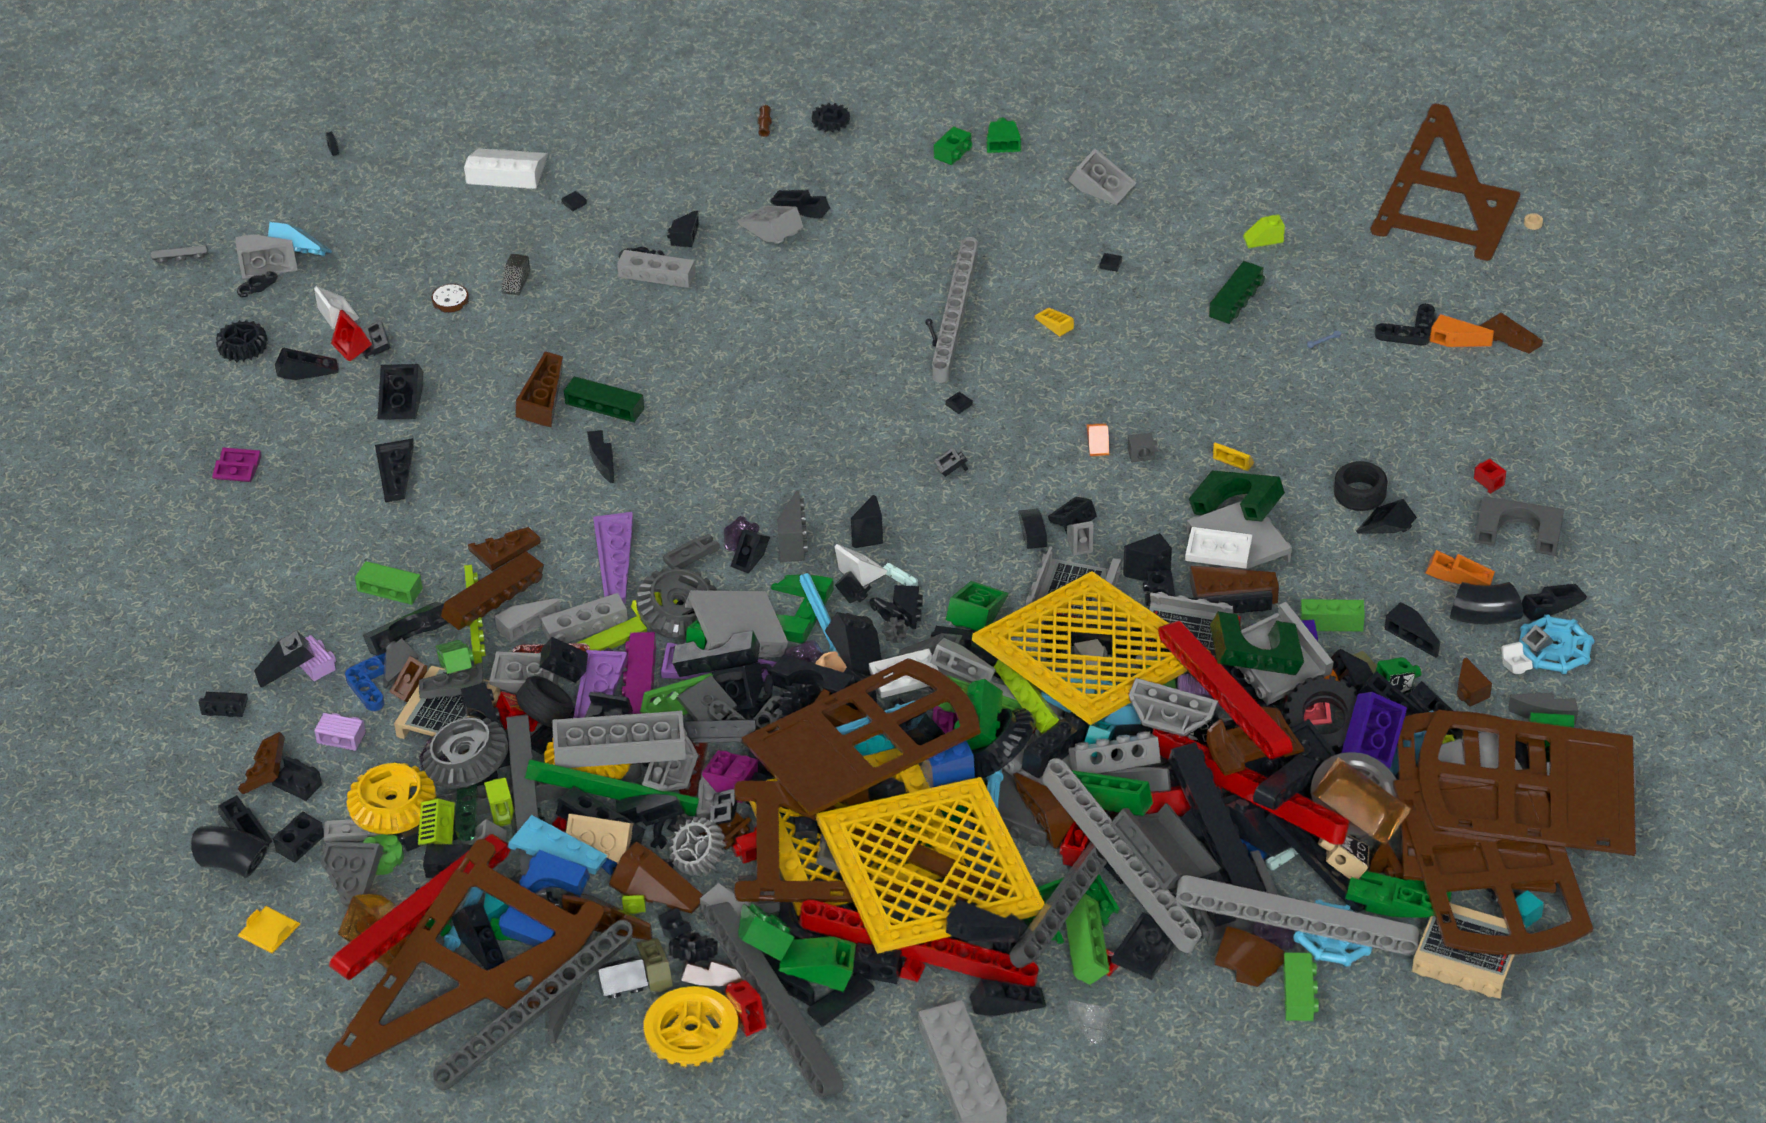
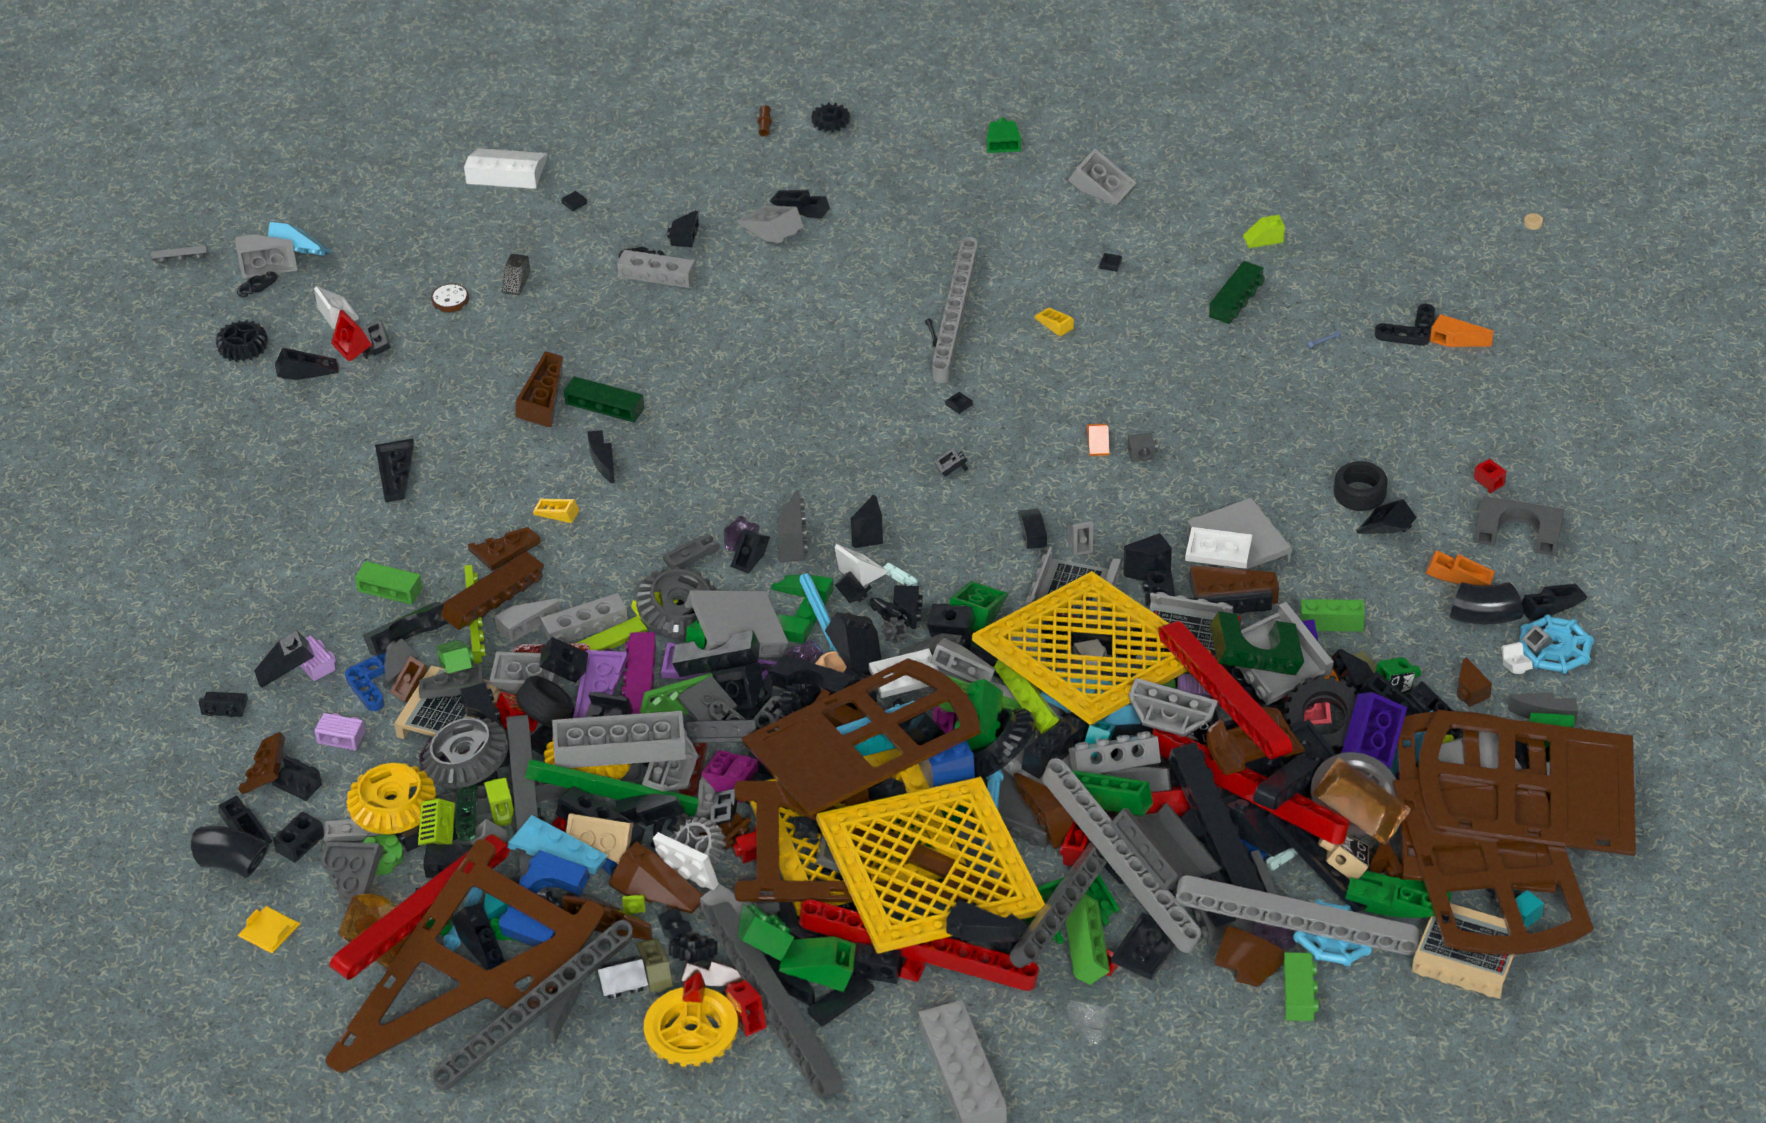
(237, 464): magenta slope -> none
(332, 143): black tile -> none
(399, 391): black slope -> none
(567, 514): none -> yellow slope
(614, 549): medium lavender wing -> none
(686, 861): none -> white plate
(694, 989): none -> red slope
(941, 619): none -> black brick
(952, 145): green brick -> none
(1002, 998): black slope -> none
(1074, 512): black bracket -> none
(1232, 457): yellow slope -> none
(1261, 492): dark green arch -> none
(1411, 627): black slope -> none
(1489, 220): reddish brown piece -> none
(1512, 333): reddish brown wing -> none

